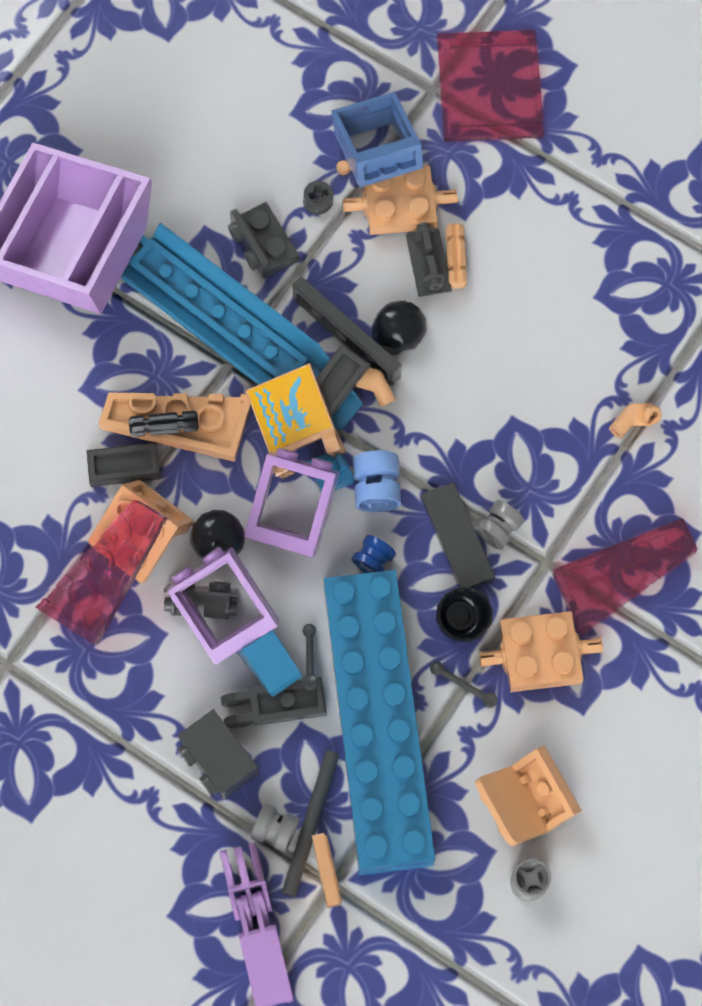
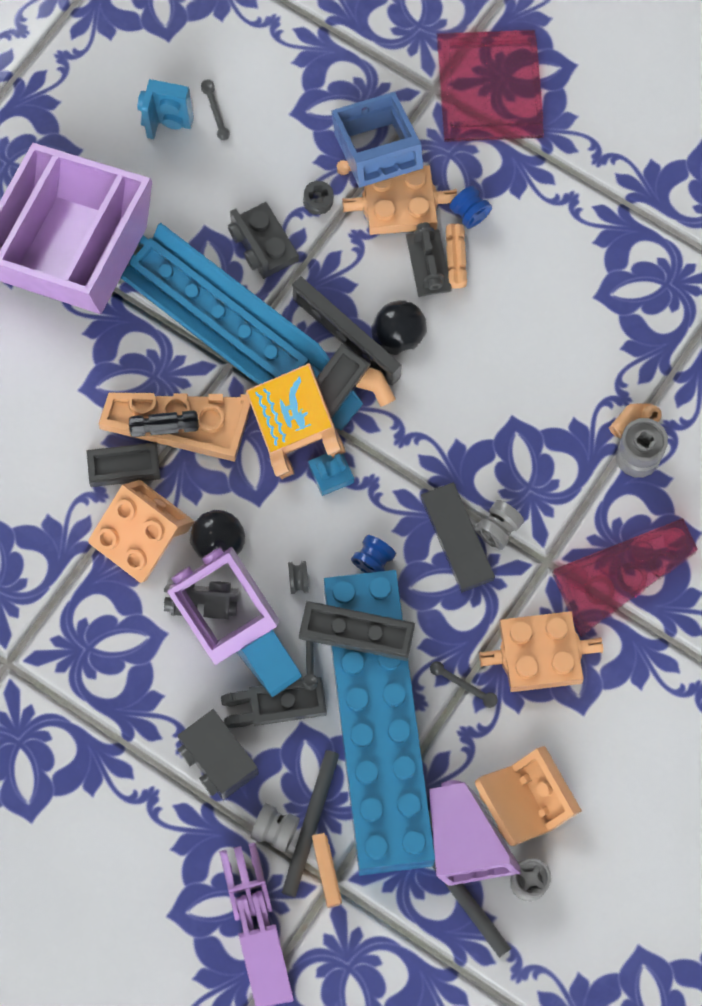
(99, 582): clear pink wing -> none
(166, 105): none -> dark azure bracket
(207, 87): none -> dark grey hinge
(284, 538): lavender window -> none
(298, 577): none -> dark grey bush
(356, 630): none -> dark grey tile
(377, 484): light blue wheel -> none
(464, 614): black hair -> none
(466, 837): none -> lavender slope
(470, 207): none -> blue wheel
(478, 917): none -> dark grey bar
(641, 447): none -> light grey wheel

